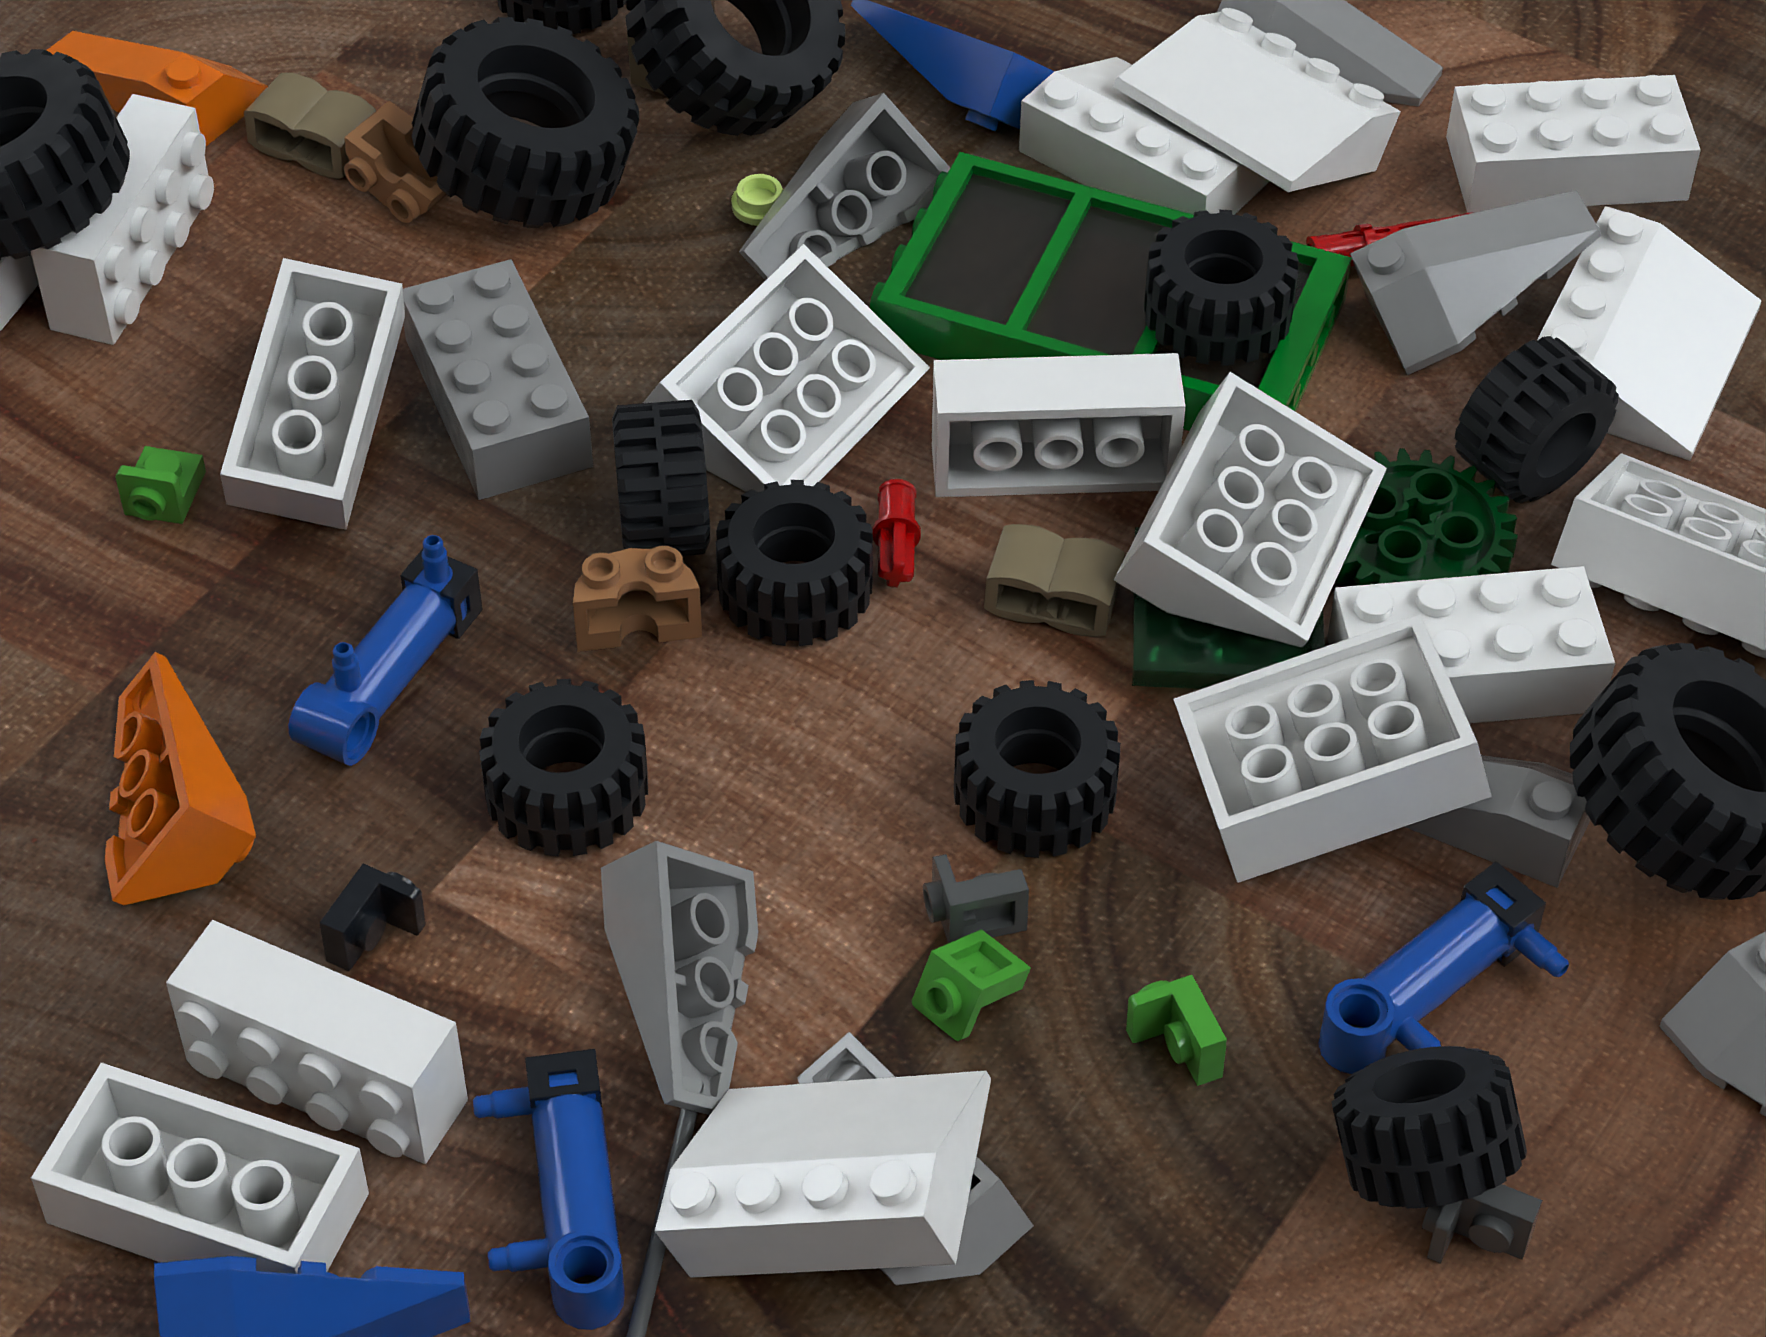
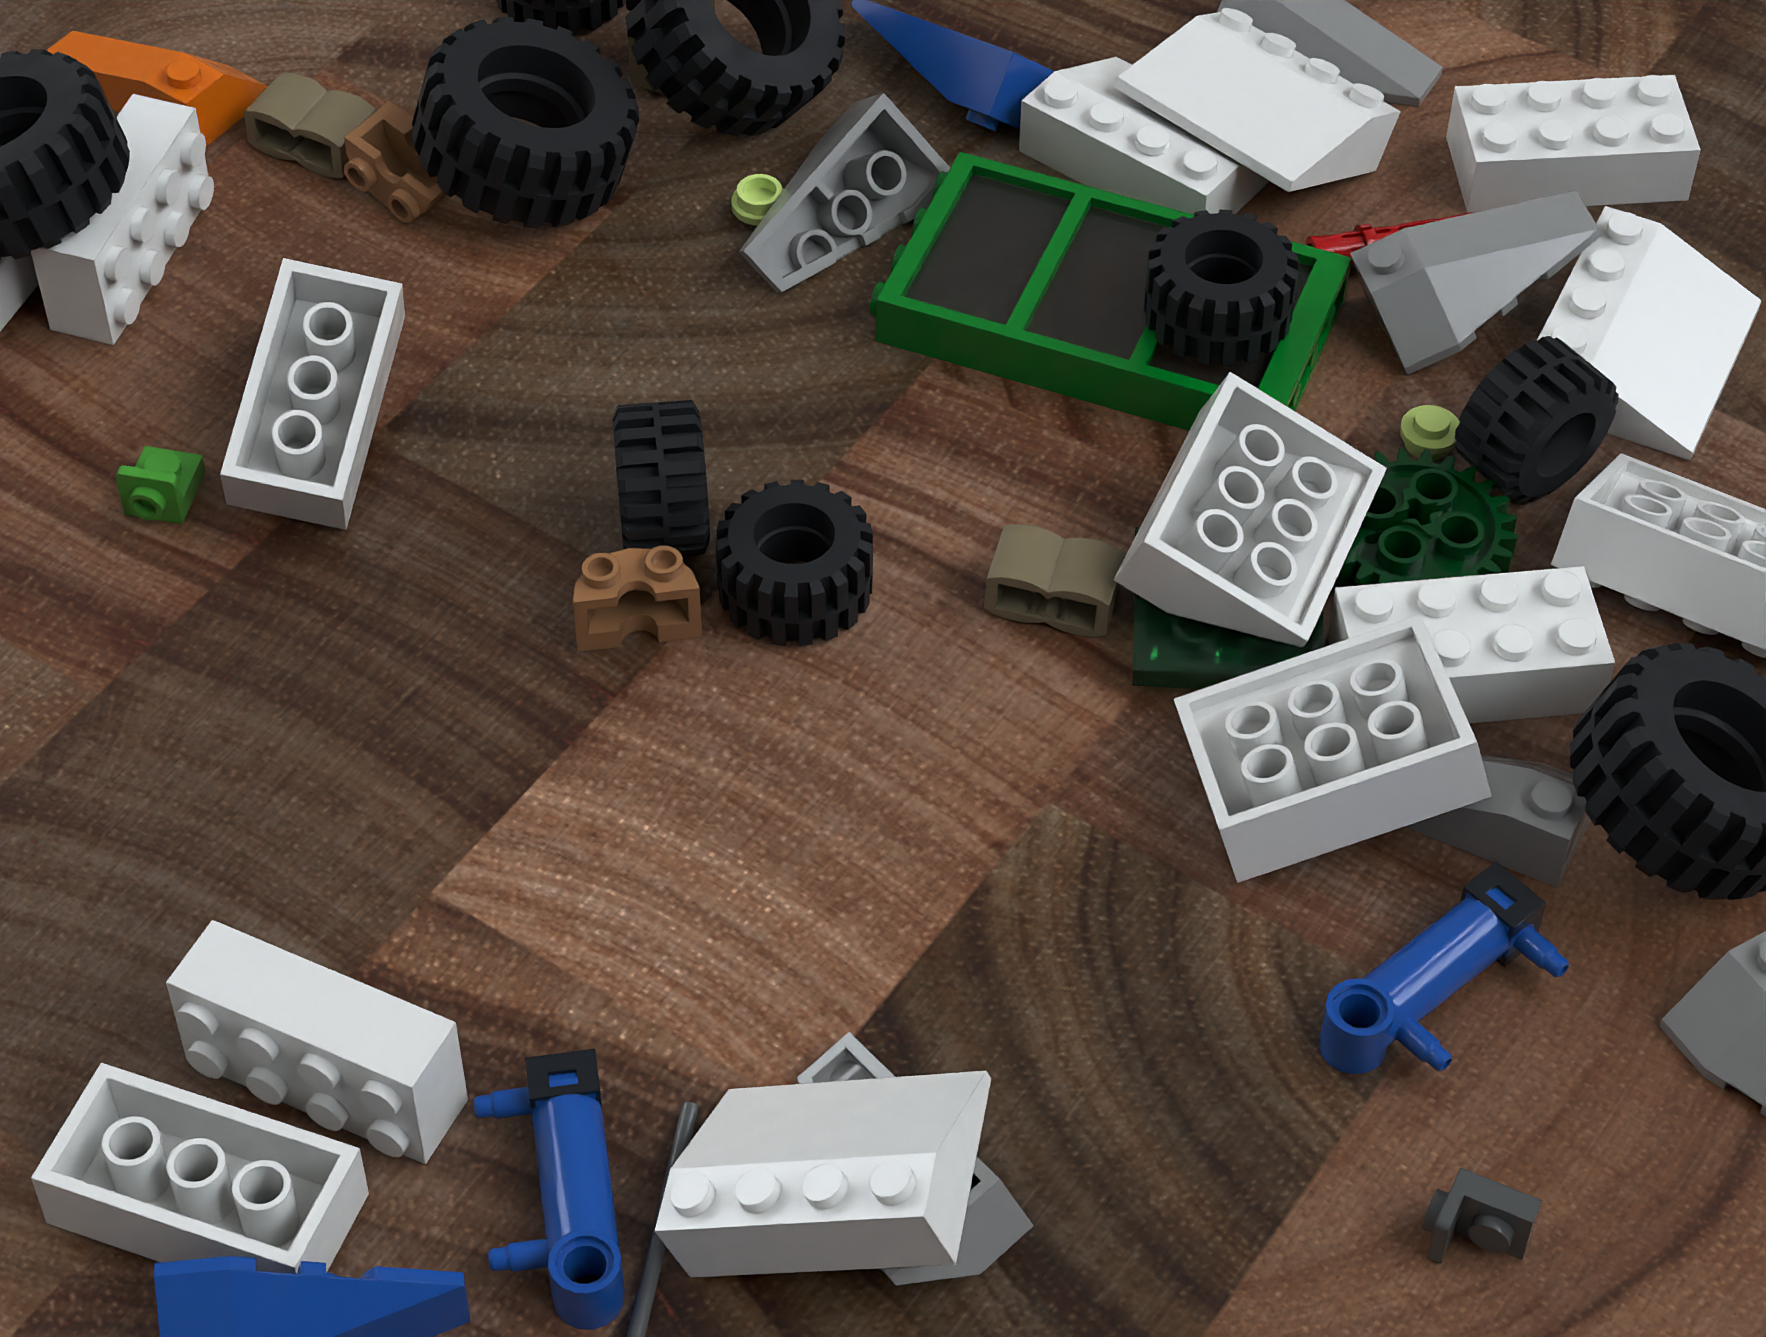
(175, 798): orange wedge -> none
(362, 911): black bracket -> none
(435, 601): blue piece -> none
(496, 379): light grey brick -> none
(572, 806): black tyre -> none
(681, 950): light grey wedge -> none
(791, 378): white slope -> none
(896, 531): red axle -> none
(966, 978): bright green bracket -> none
(986, 902): dark grey bracket -> none
(1031, 808): black tyre -> none
(1055, 424): white brick -> none
(1186, 1022): bright green bracket -> none
(1429, 429): none -> yellowish green plate
(1429, 1127): black tyre -> none

